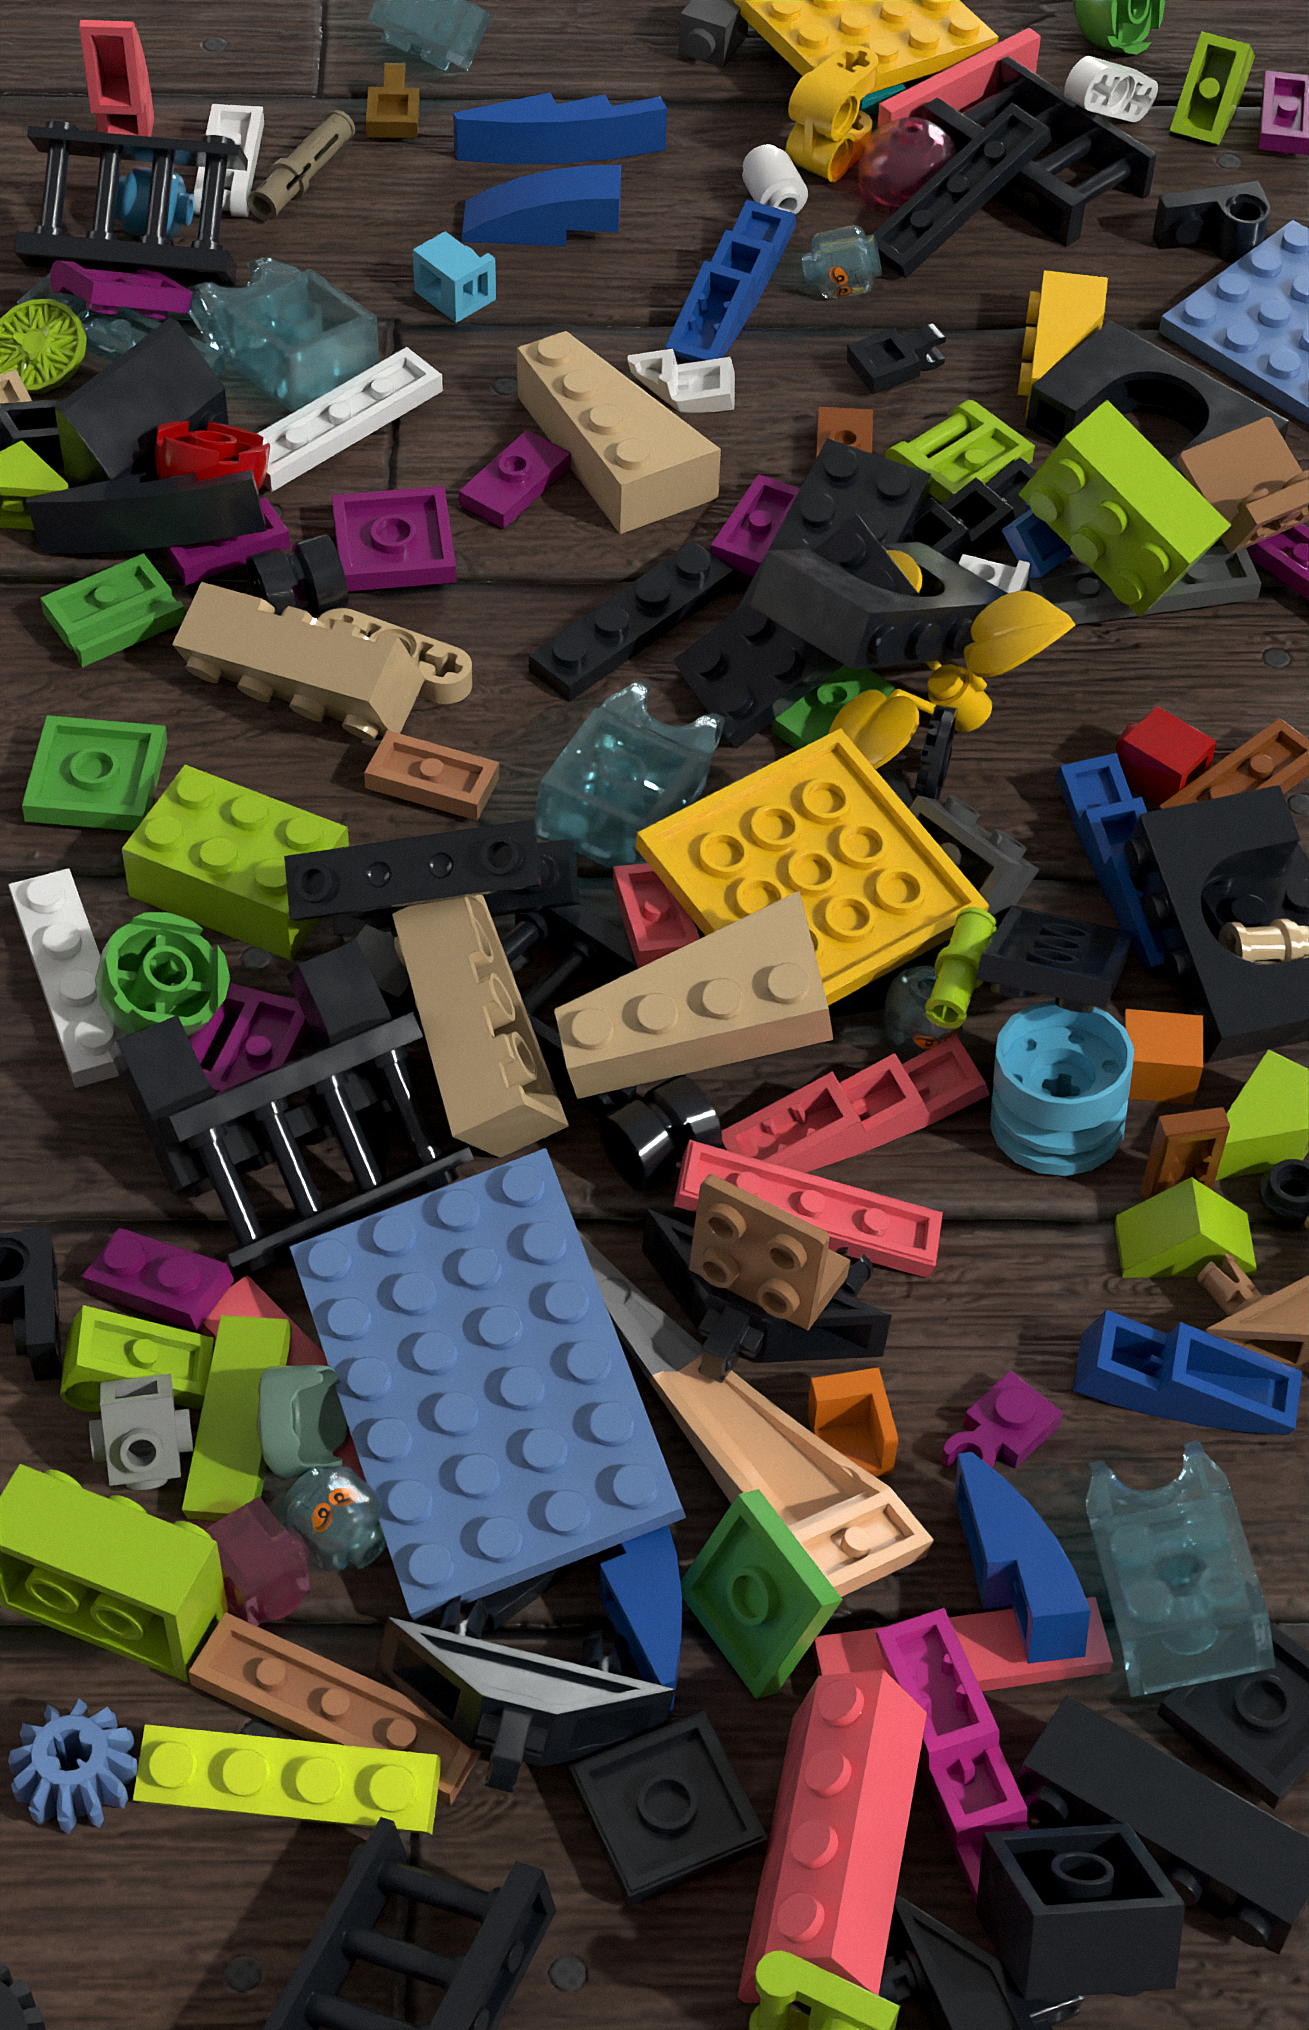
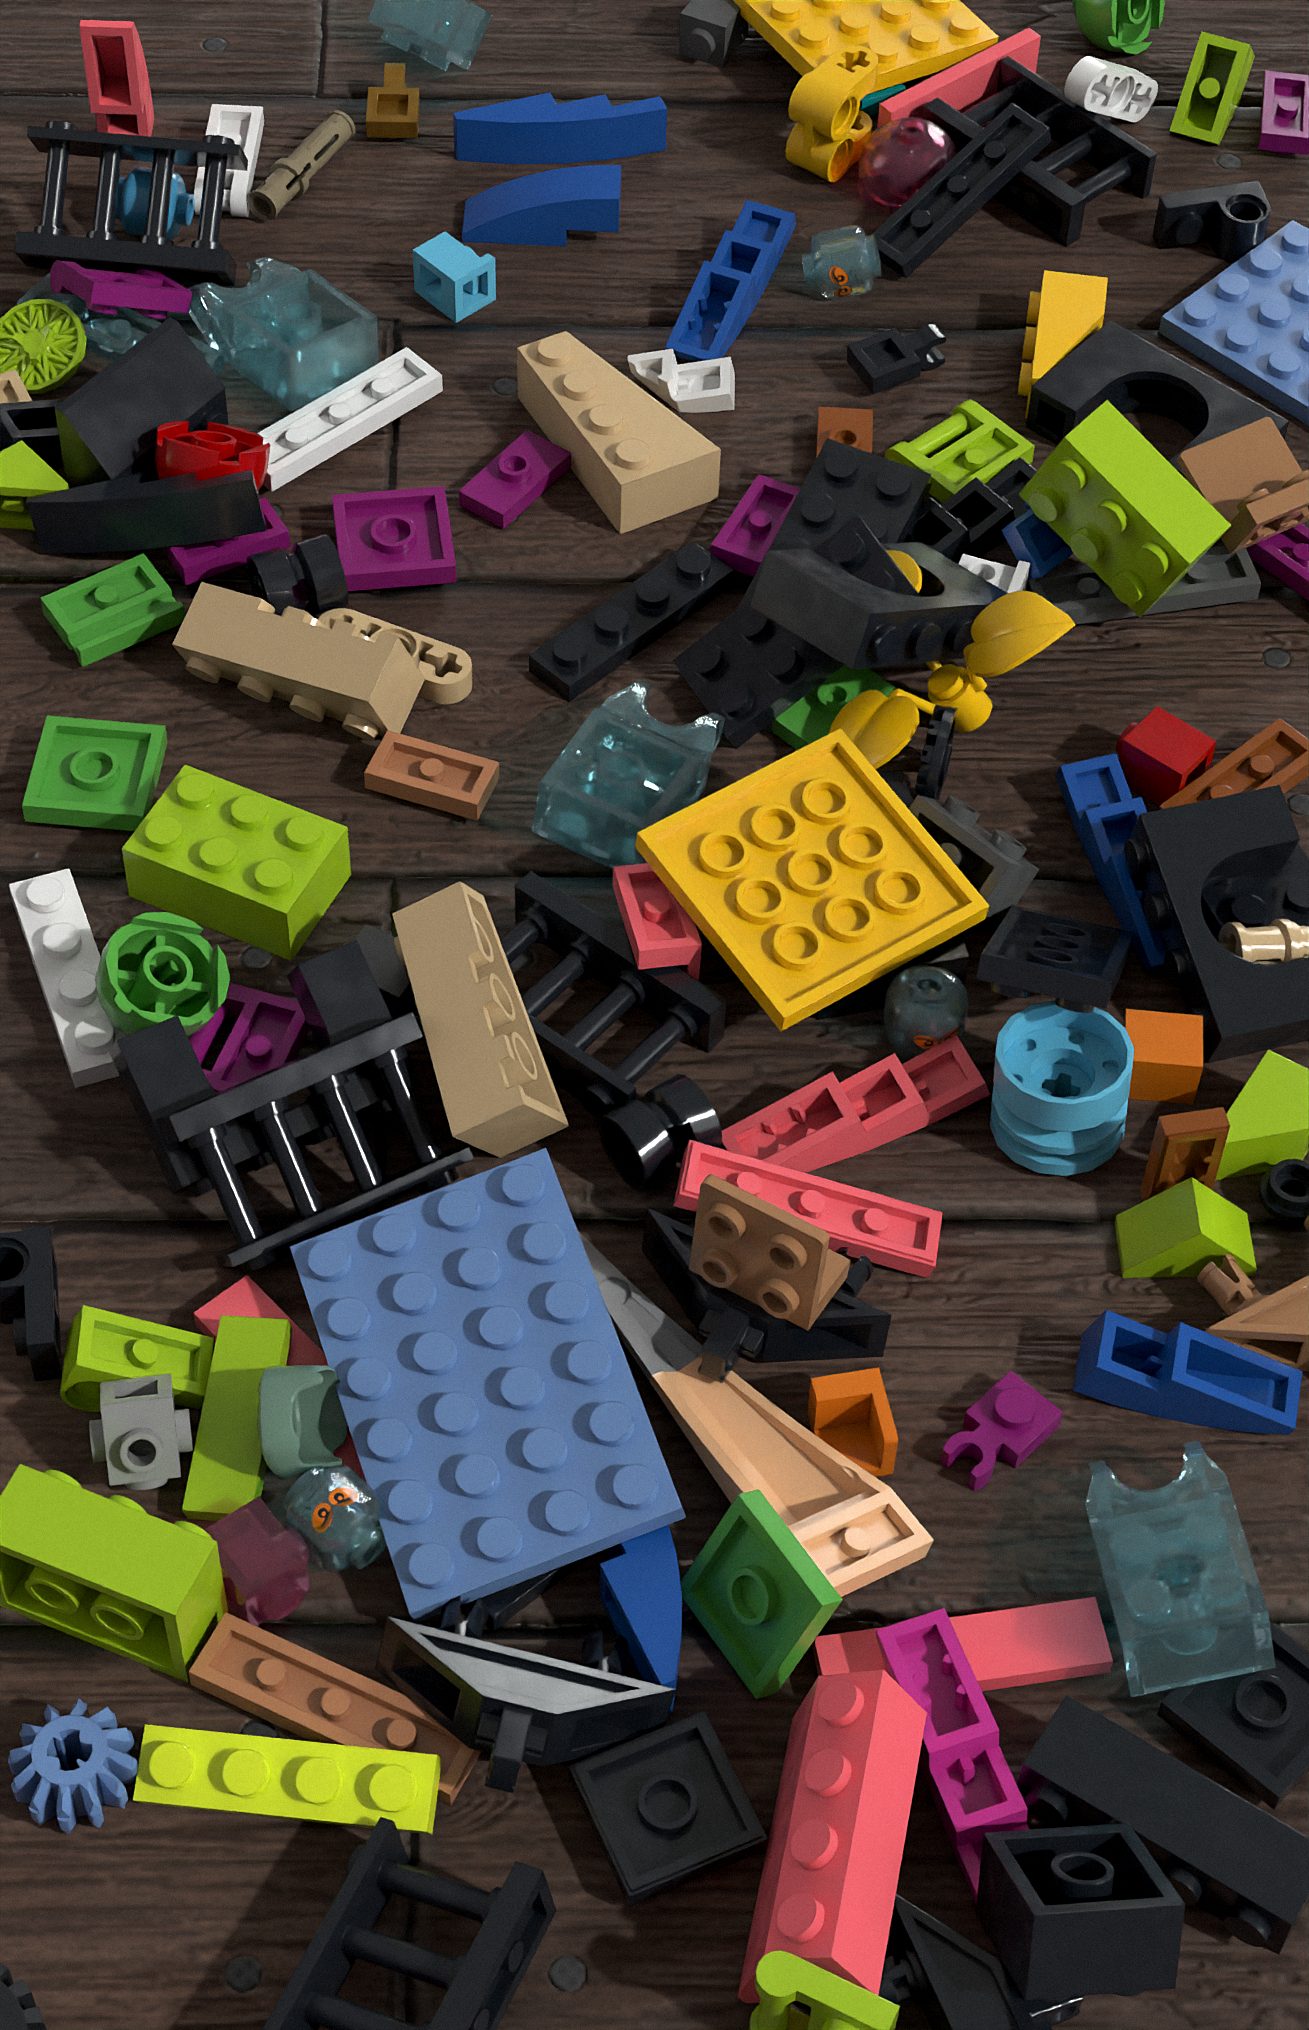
(158, 1278): magenta plate -> none
(380, 878): black fence -> none
(702, 1006): tan wedge -> none
(774, 179): white brick -> none
(958, 968): lime pin -> none
(1020, 1563): blue slope -> none

